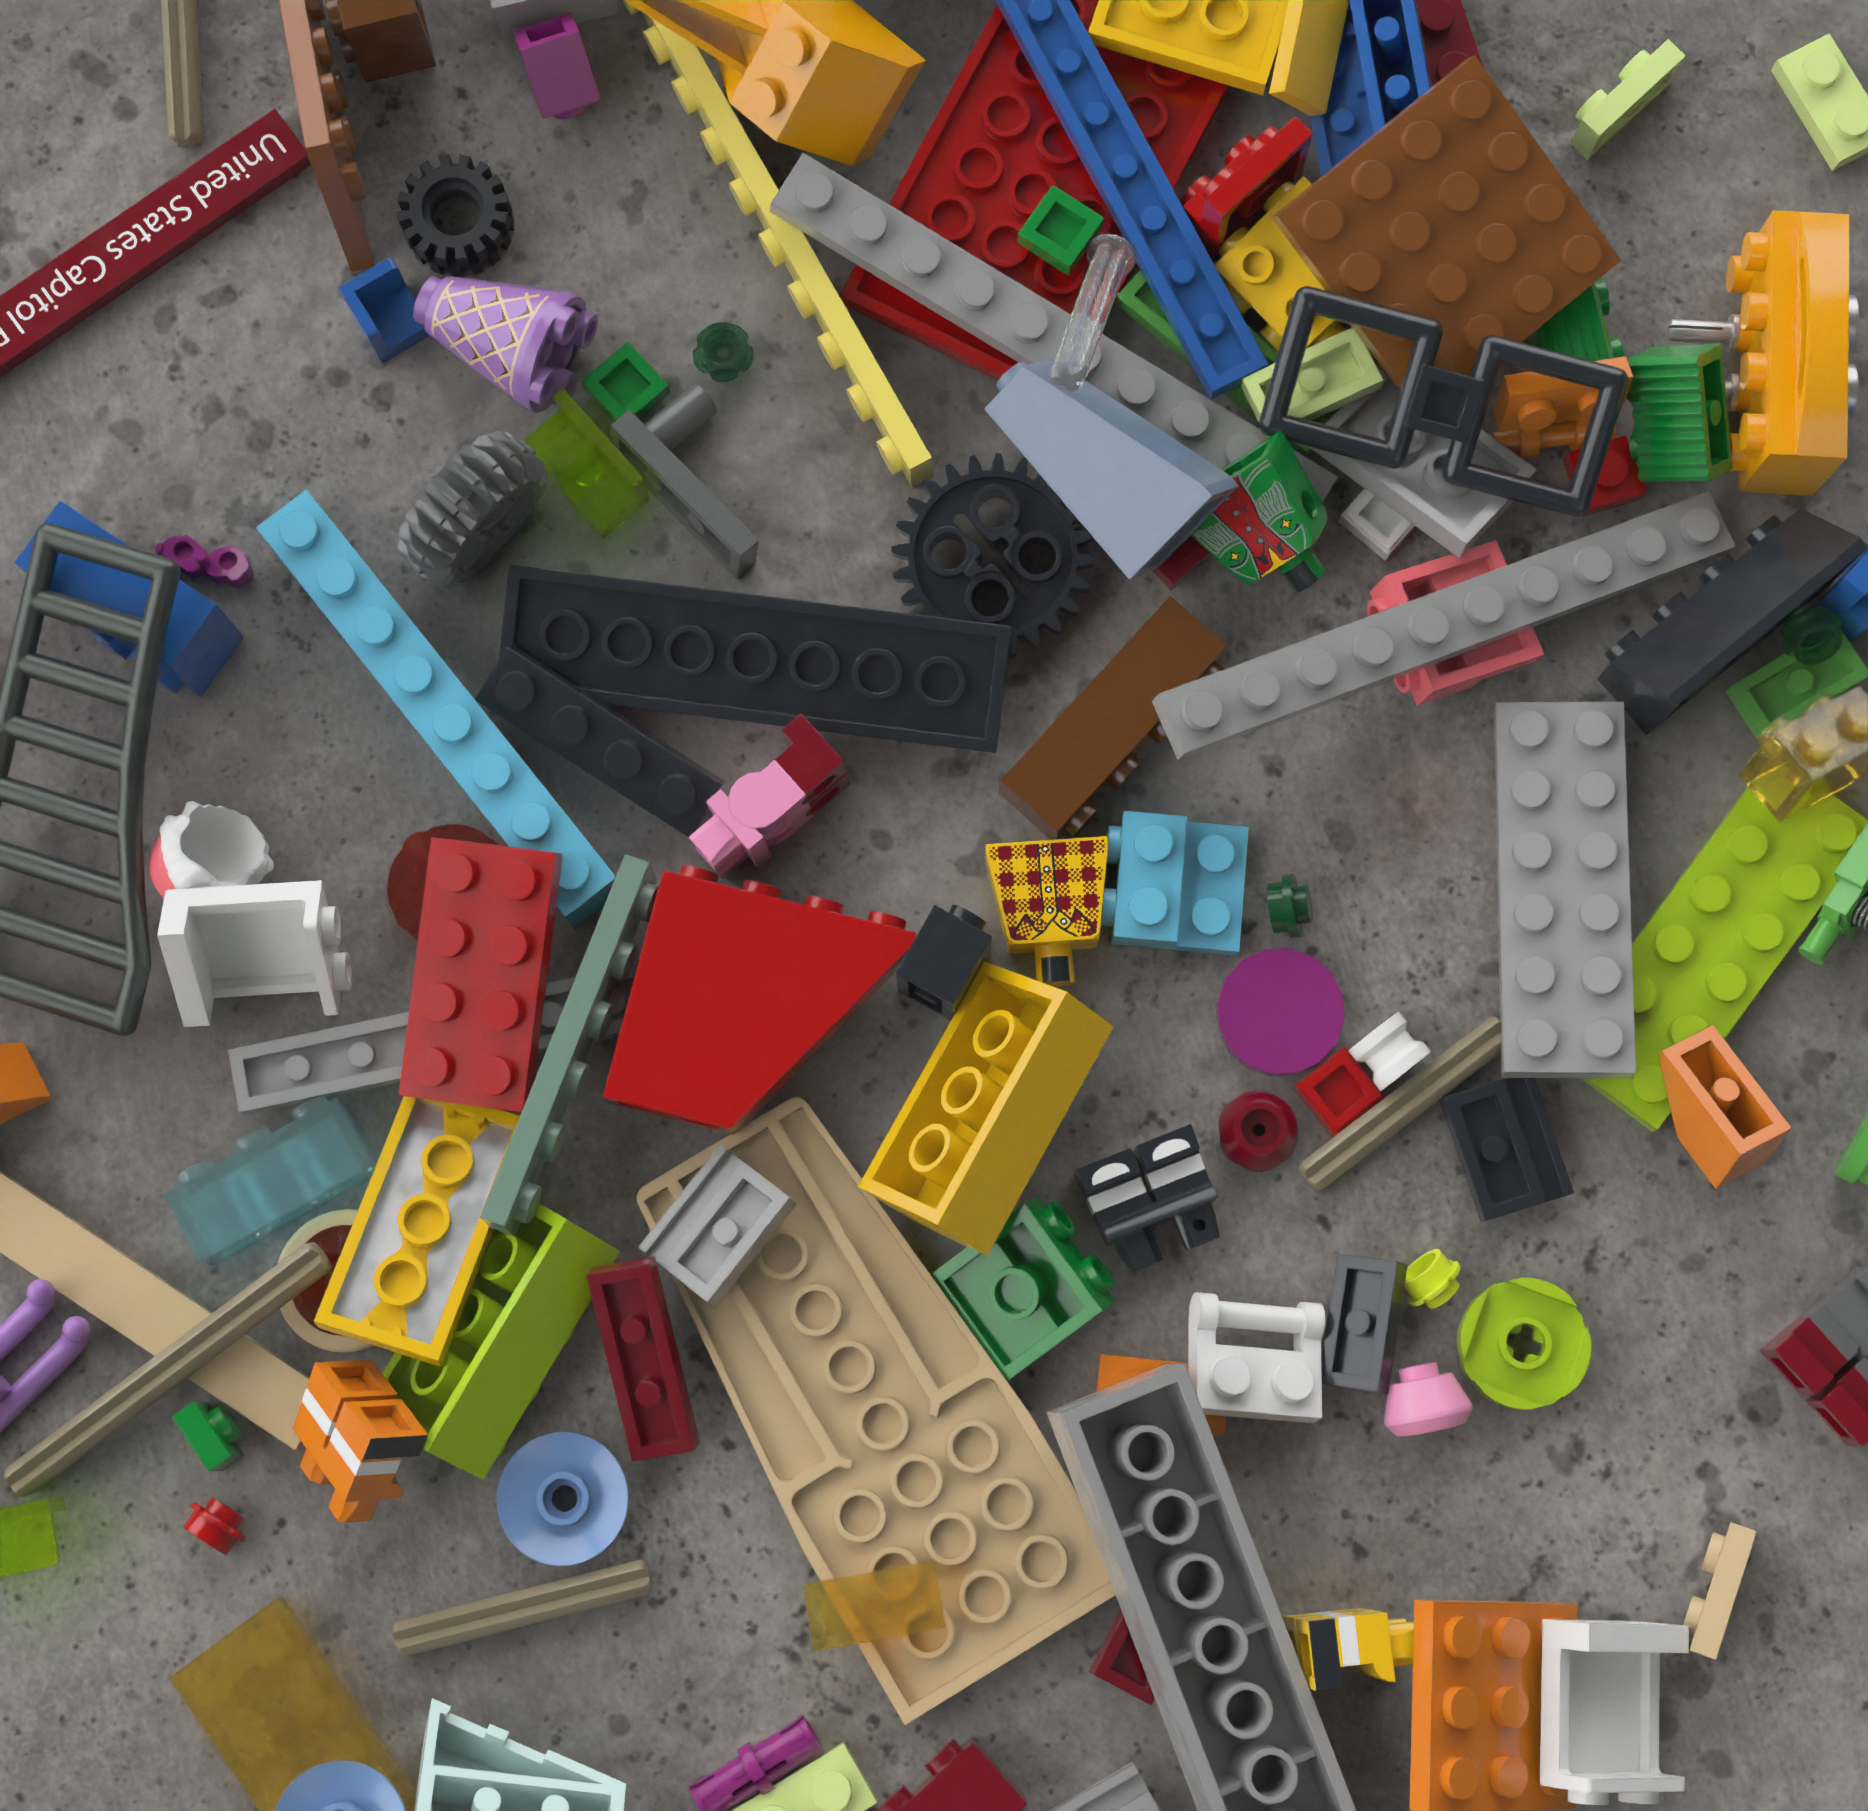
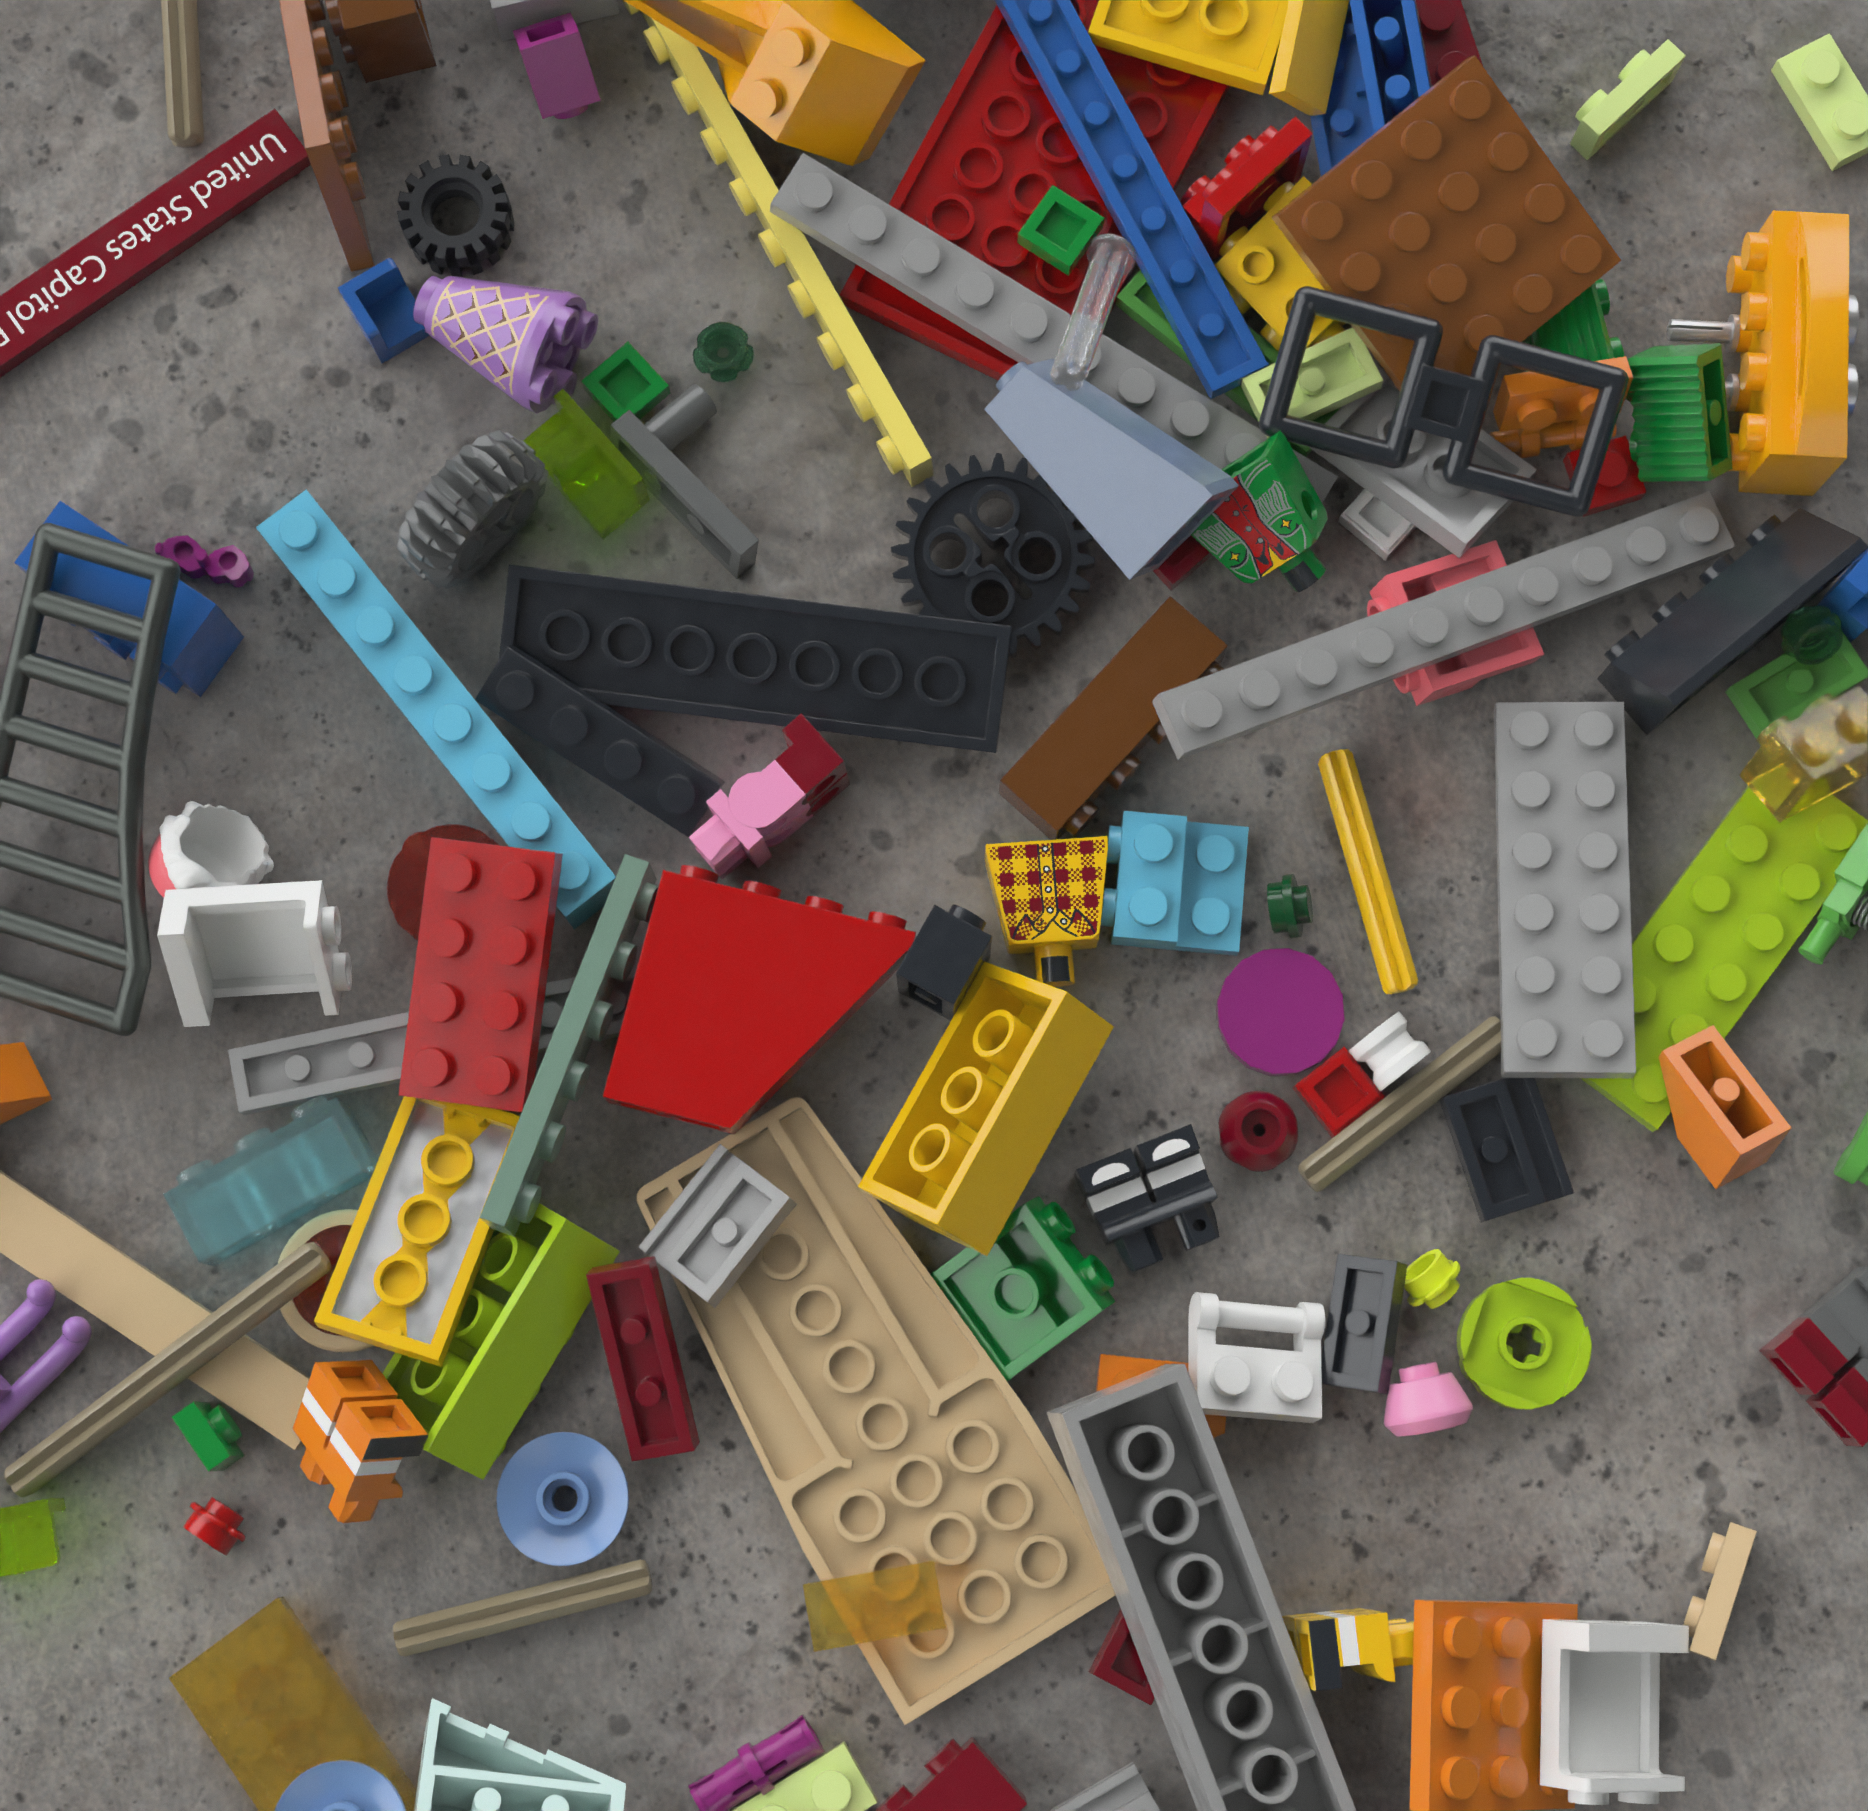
(1368, 871): none -> yellow axle

